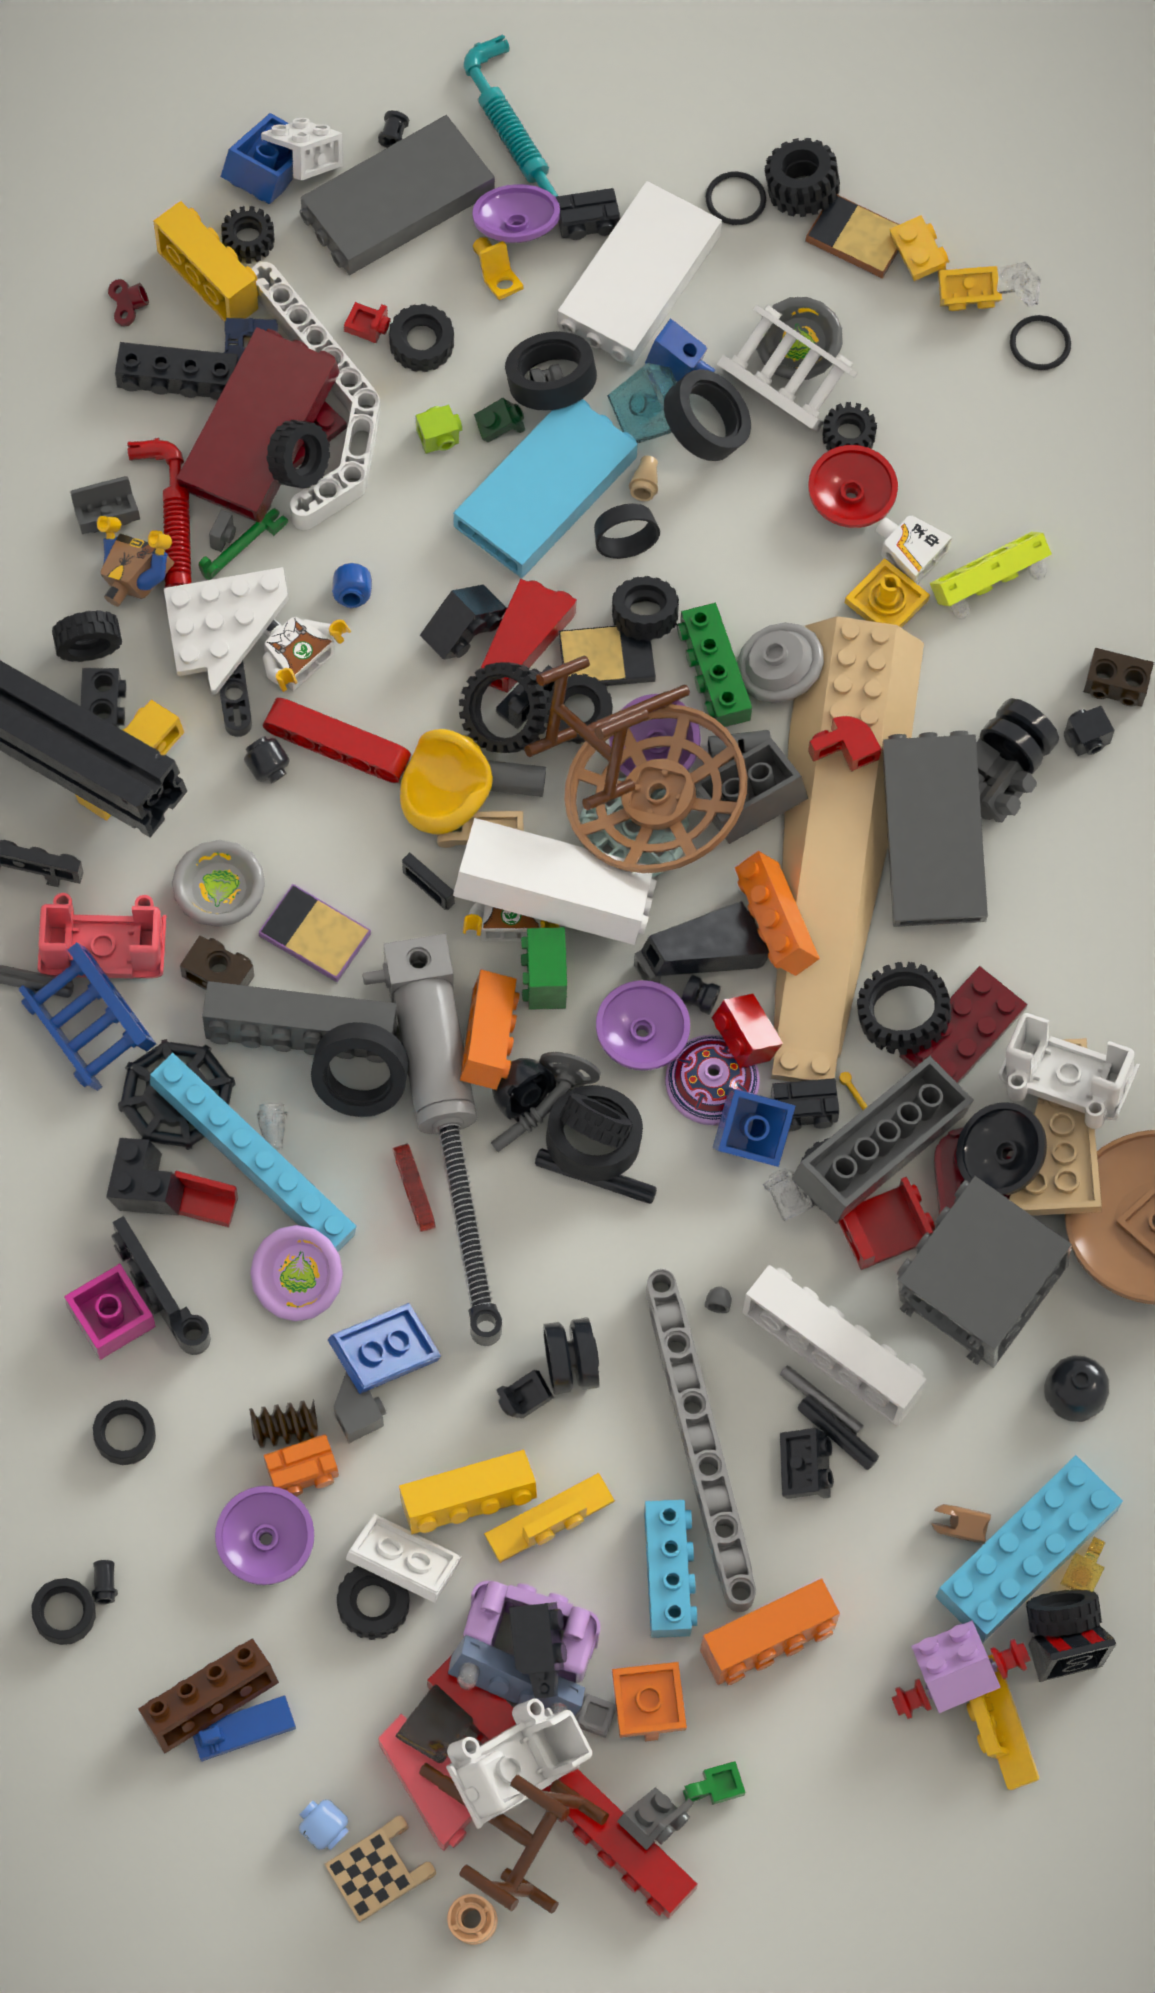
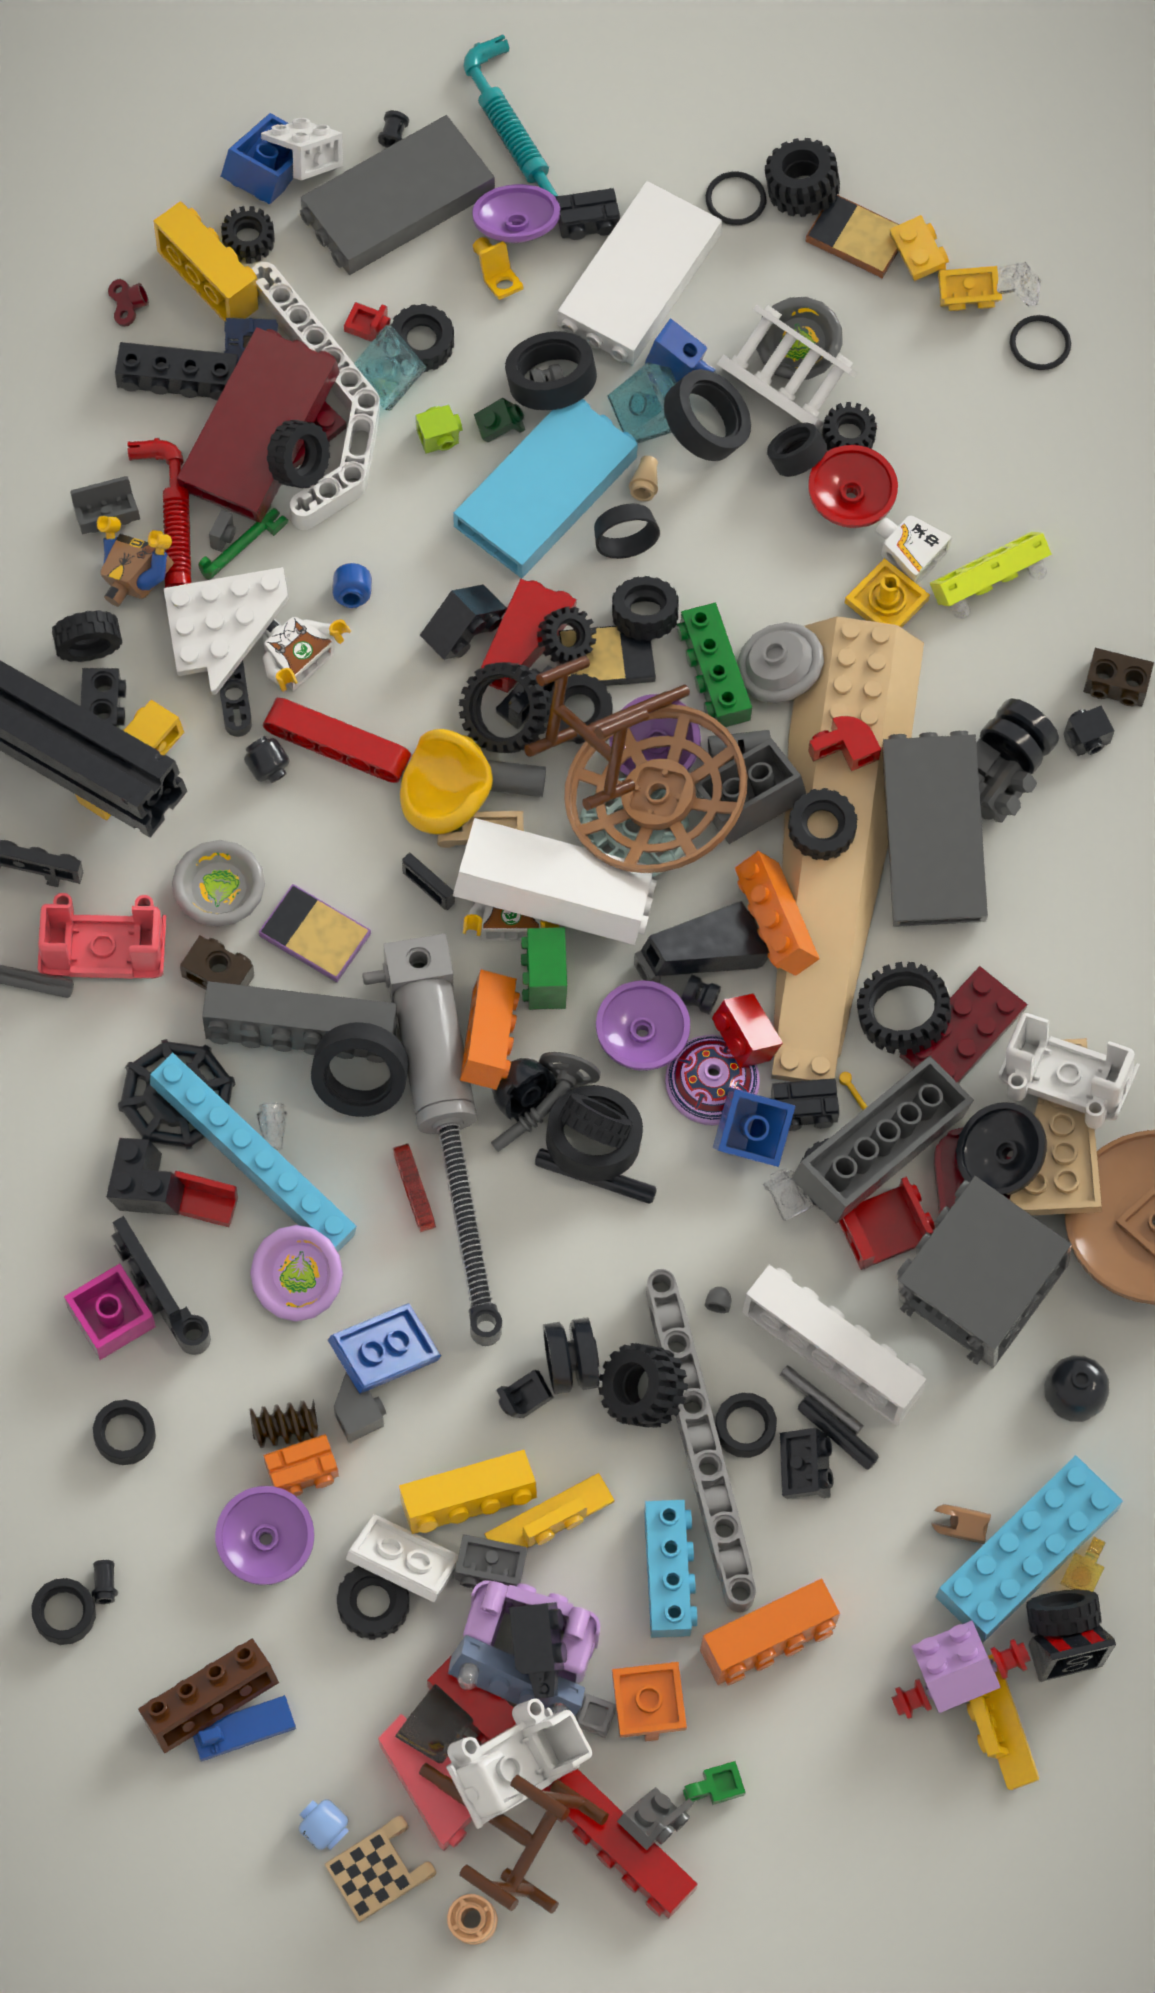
(116, 1012): blue fence -> none
(390, 366): none -> clear light blue plate
(489, 1560): none -> dark grey bracket
(578, 623): none -> black tyre
(663, 1390): none -> black tyre
(757, 1403): none -> black tyre
(796, 449): none -> black tyre
(822, 847): none -> black tyre

